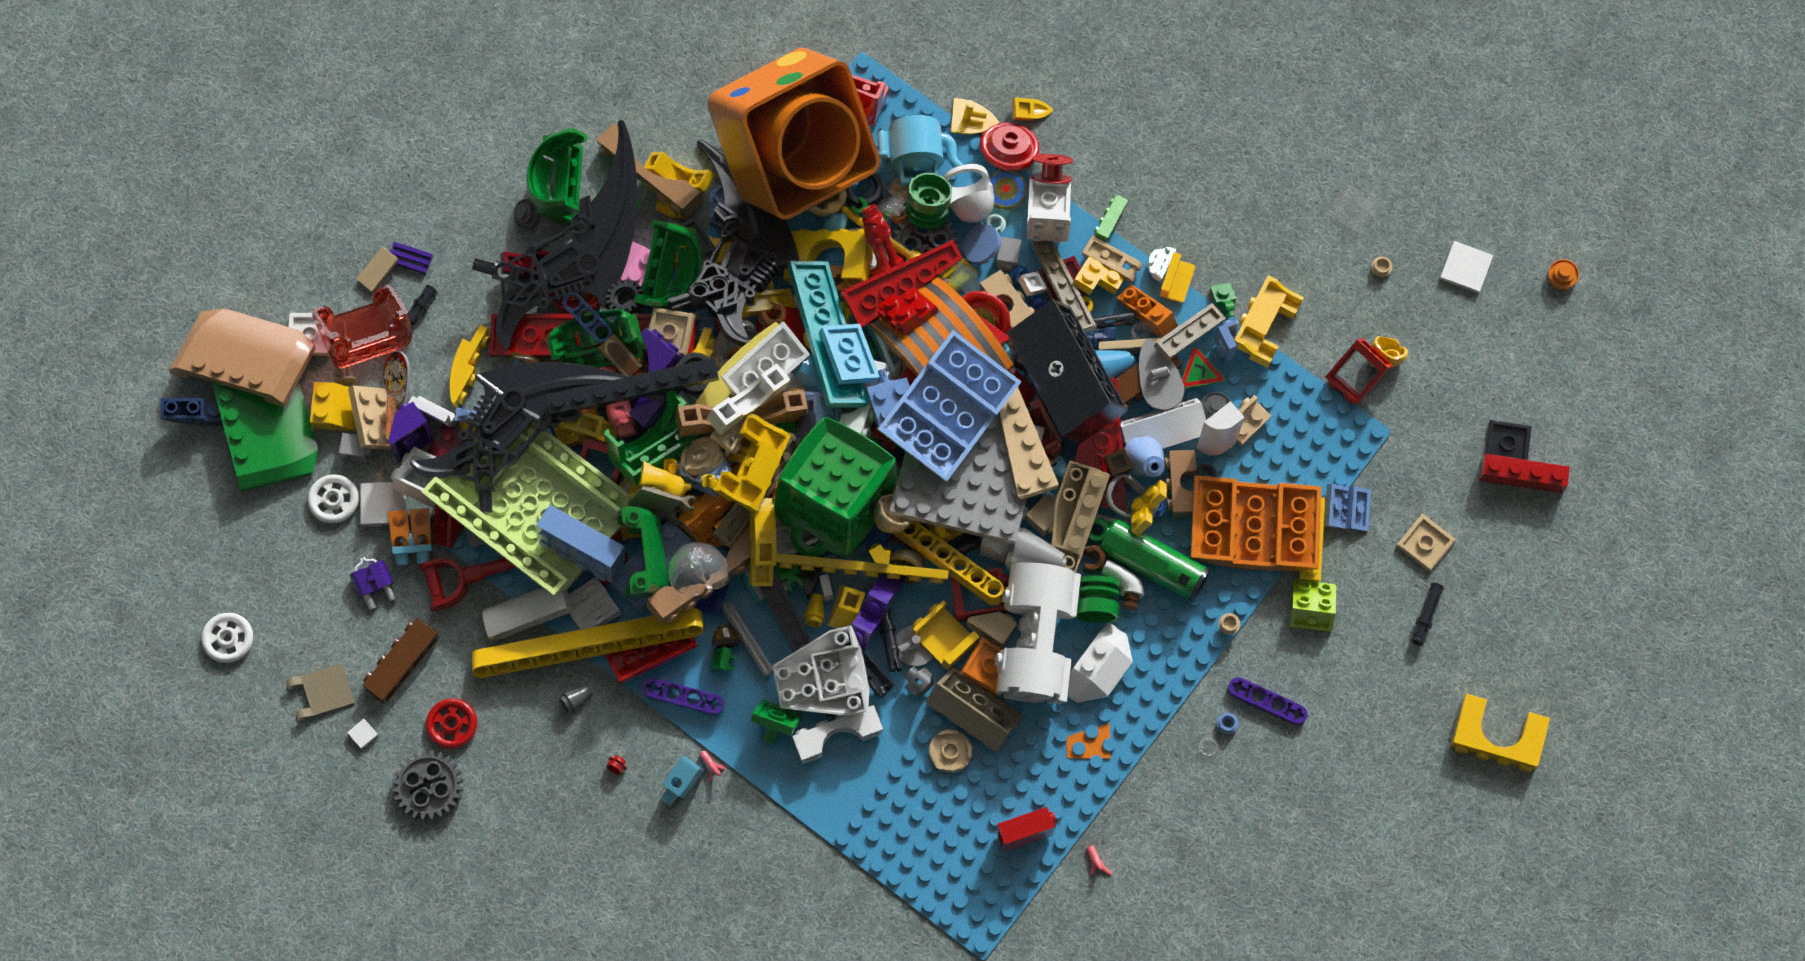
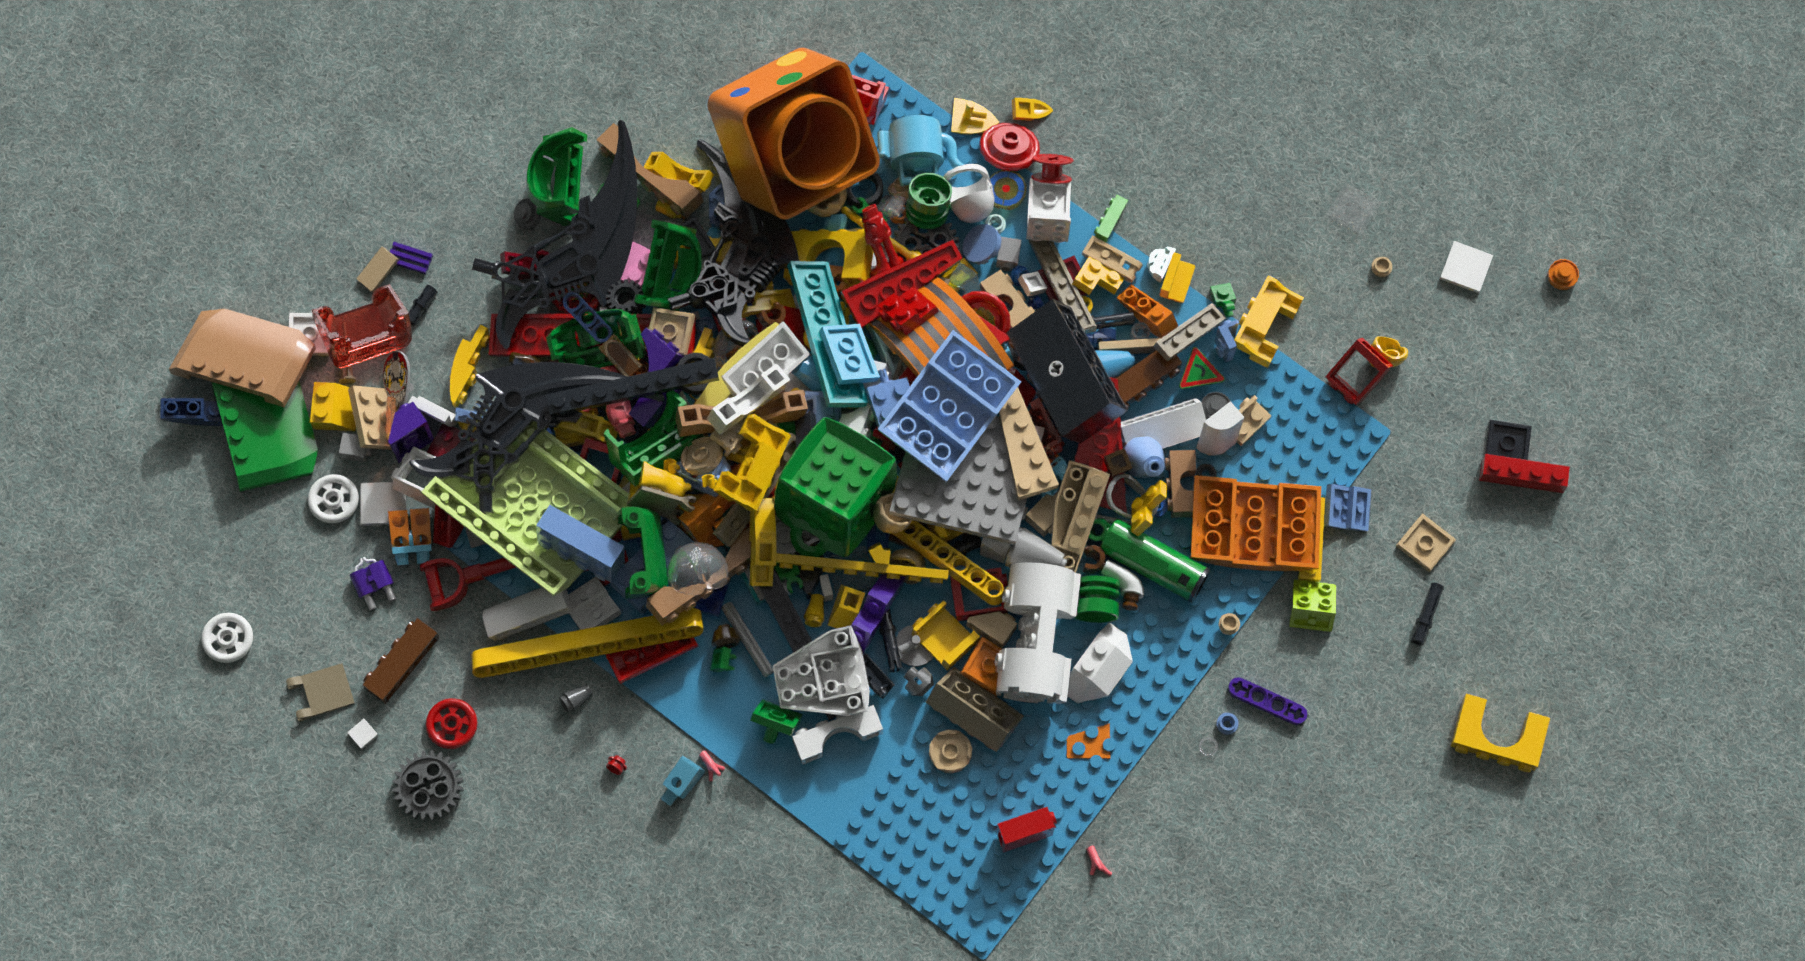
(684, 693): dark purple beam -> none
(1159, 379): light grey shield -> none

